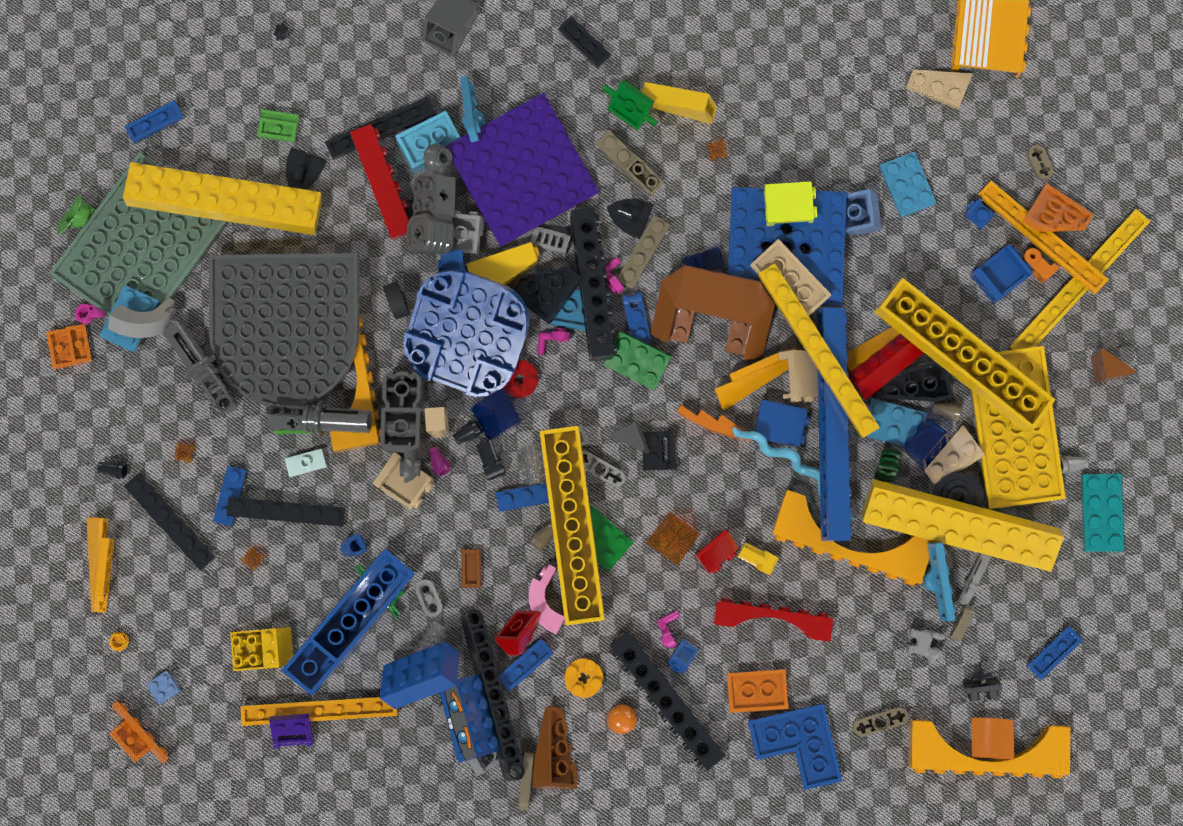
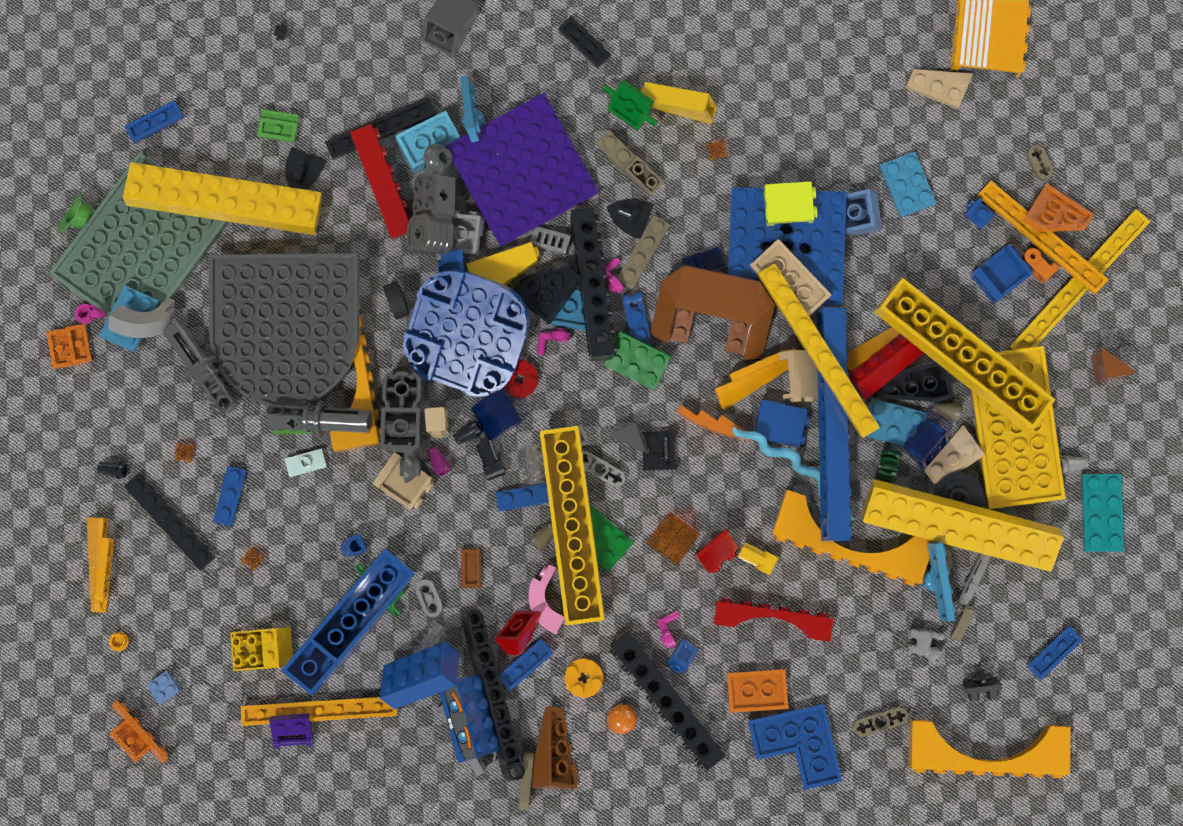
(285, 511): black plate -> none
(993, 738): orange slope -> none

